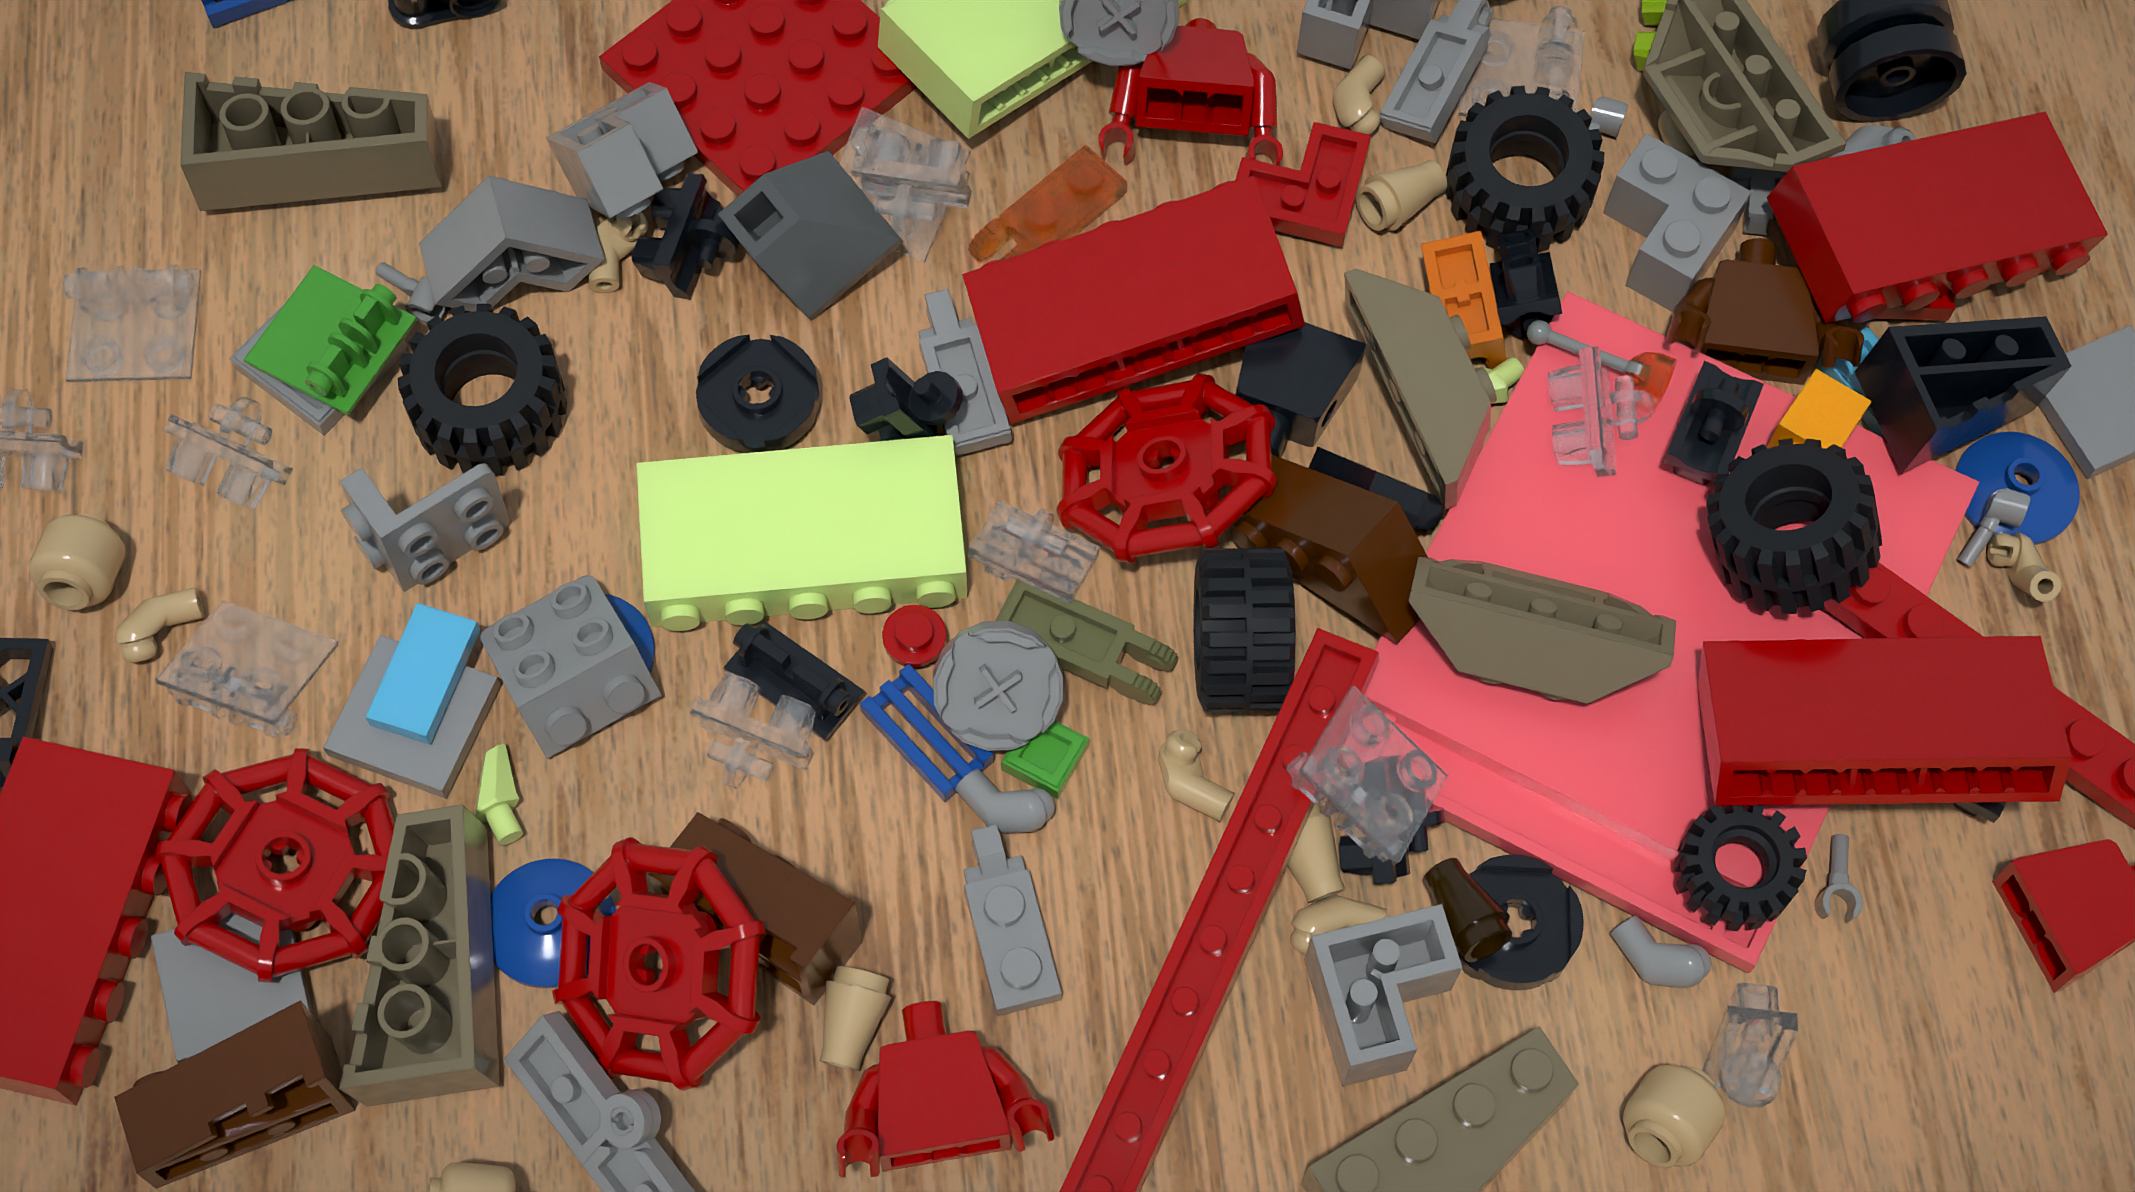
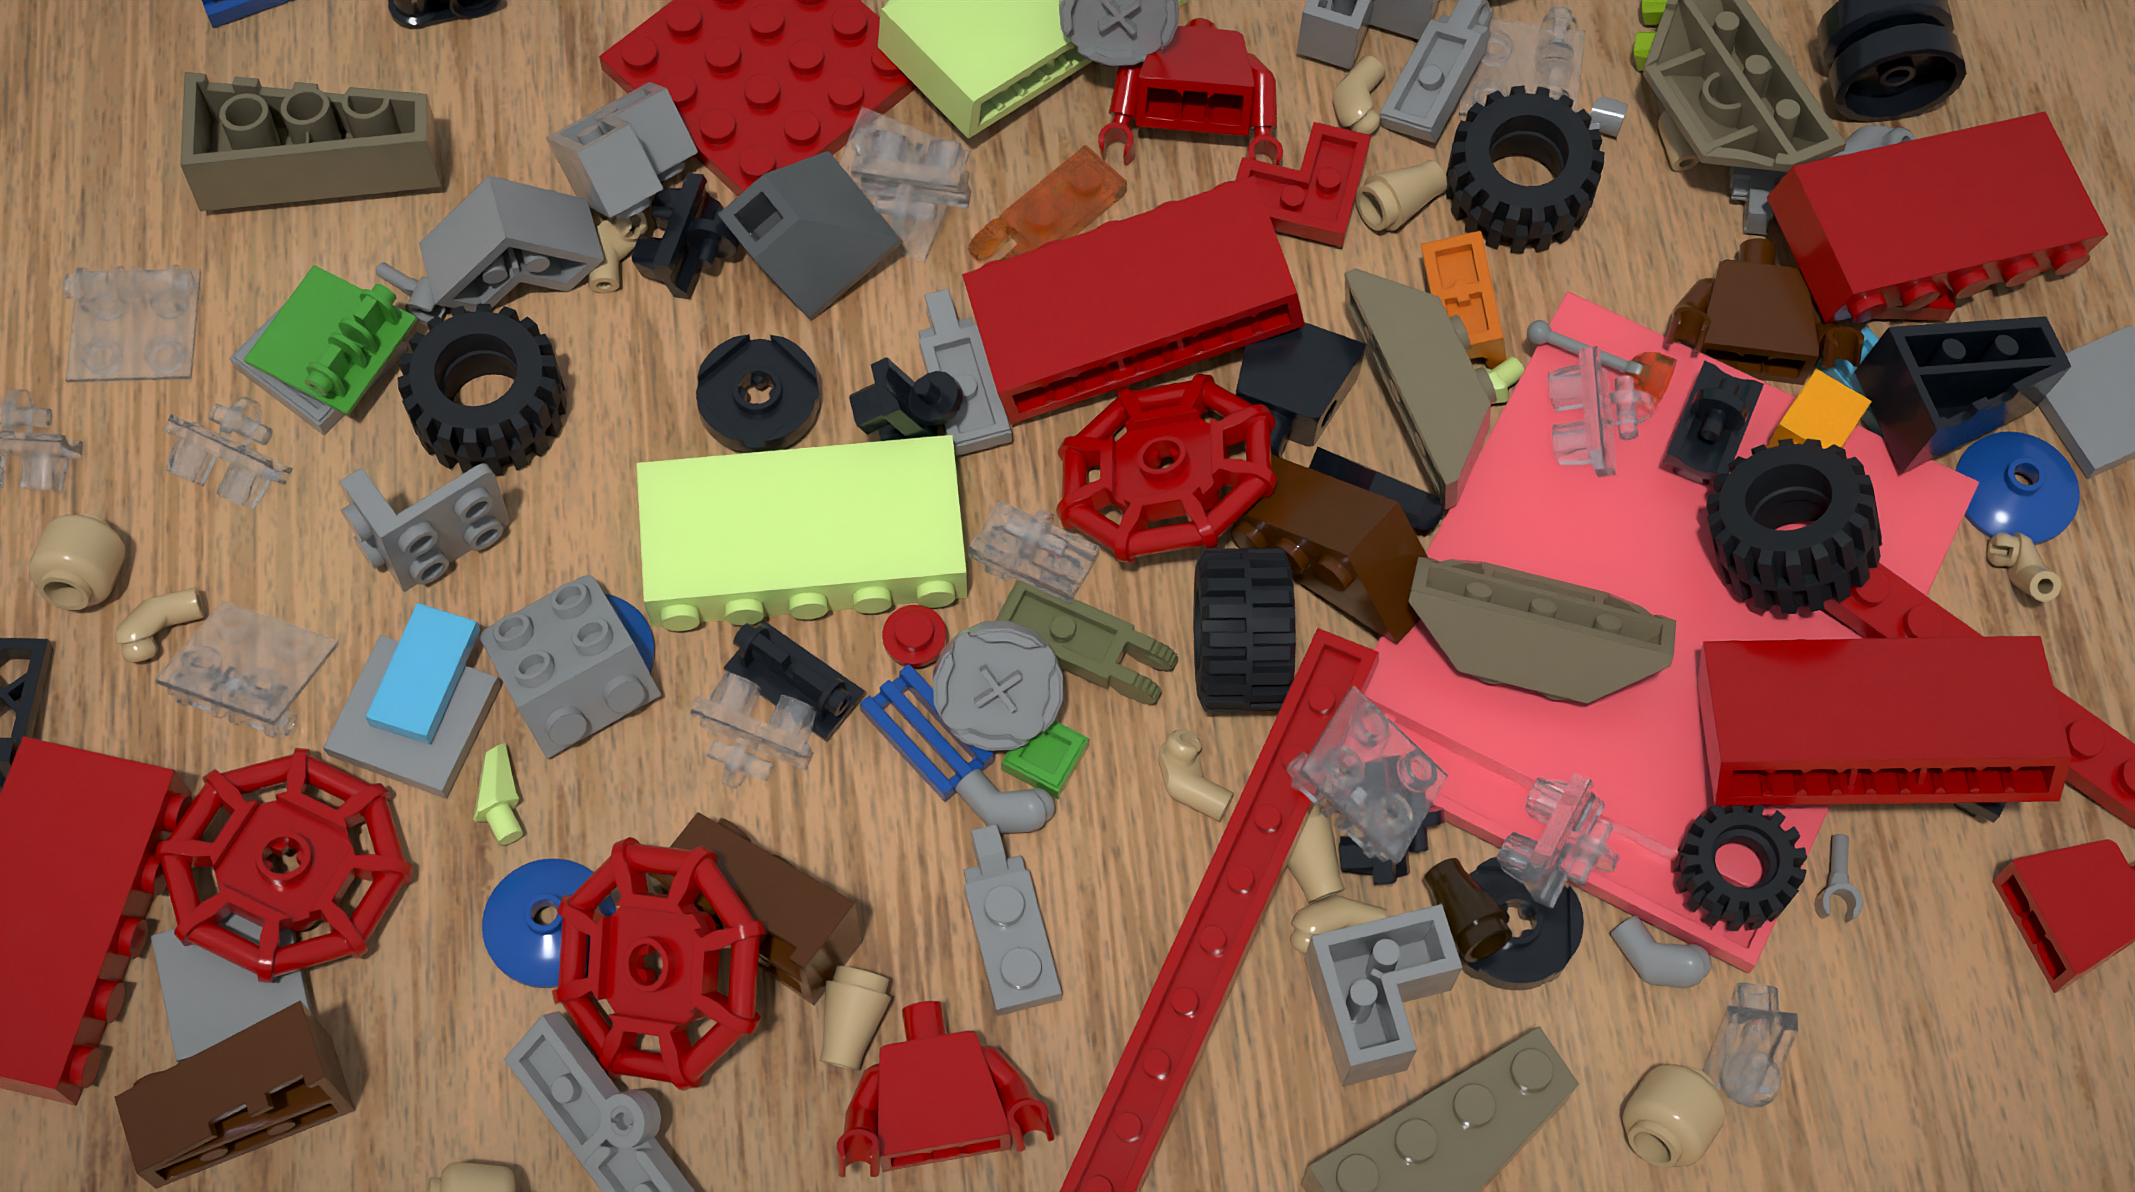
(431, 974): dark tan wedge -> none
(1524, 283): black hips -> none
(1569, 845): none -> clear hips
(1681, 212): light grey brick -> none
(2001, 506): light grey hand -> none

